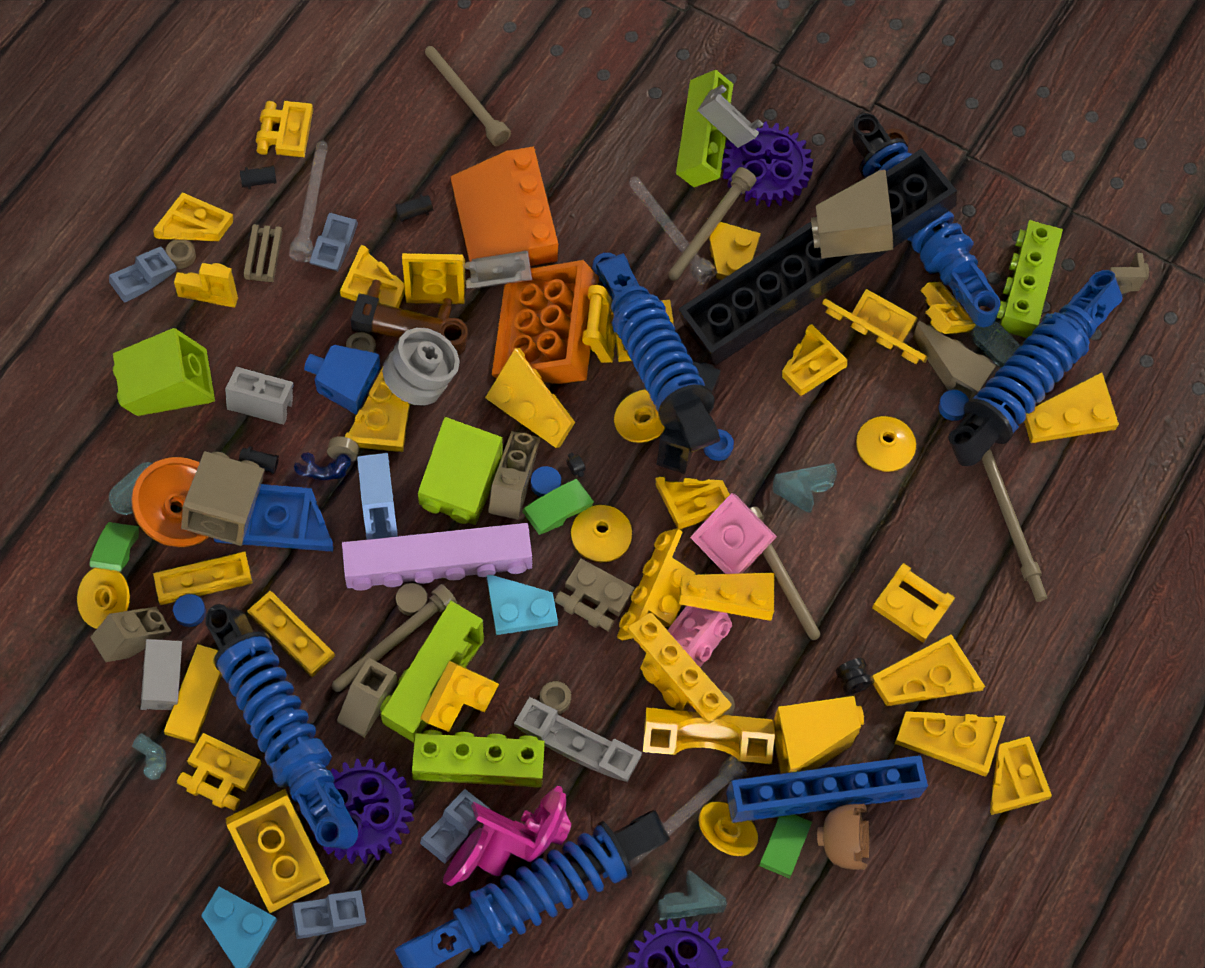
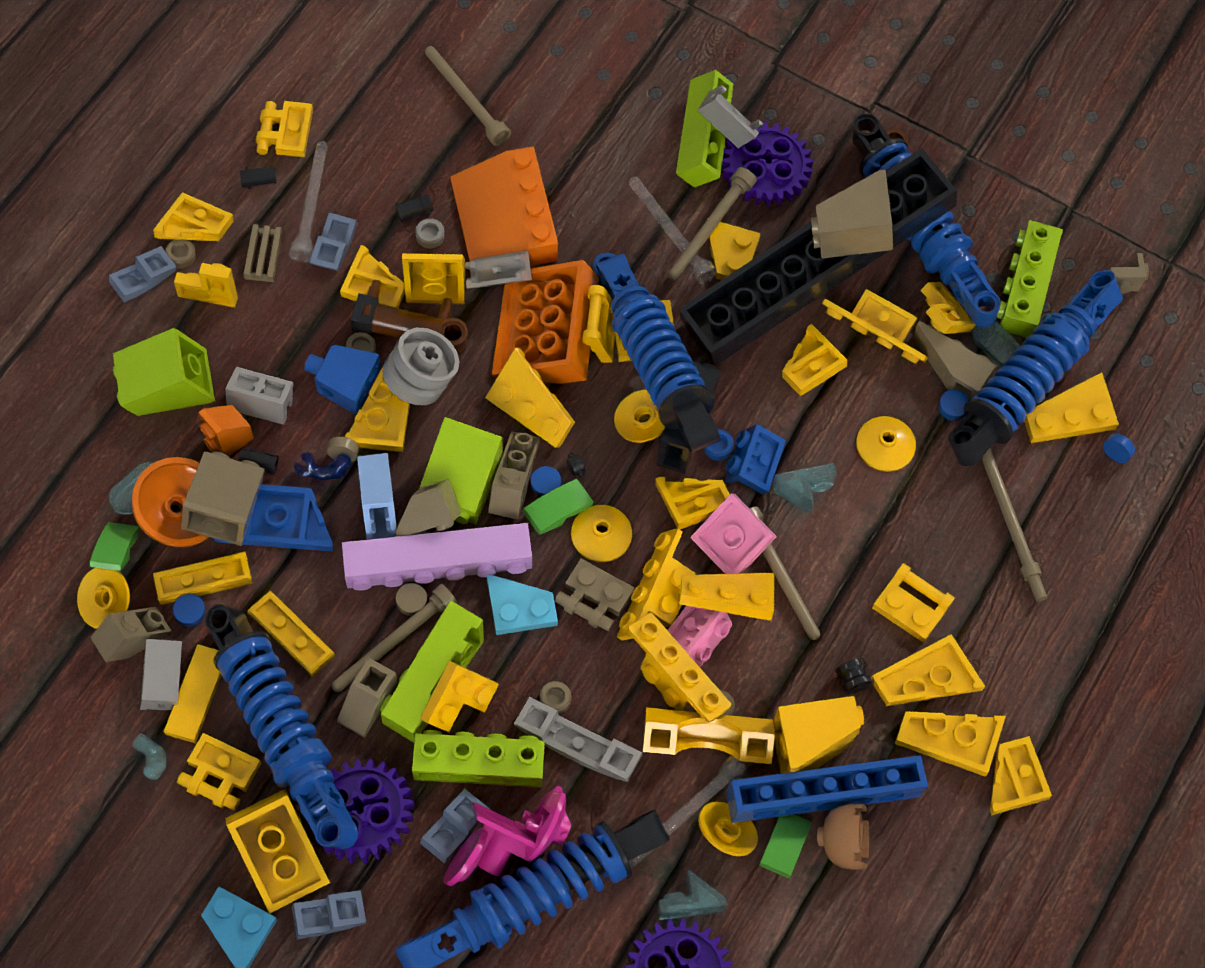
(224, 429): none -> orange slope
(429, 508): none -> dark tan slope
(430, 233): none -> light grey tile
(755, 458): none -> blue bracket
(1119, 448): none -> blue tile

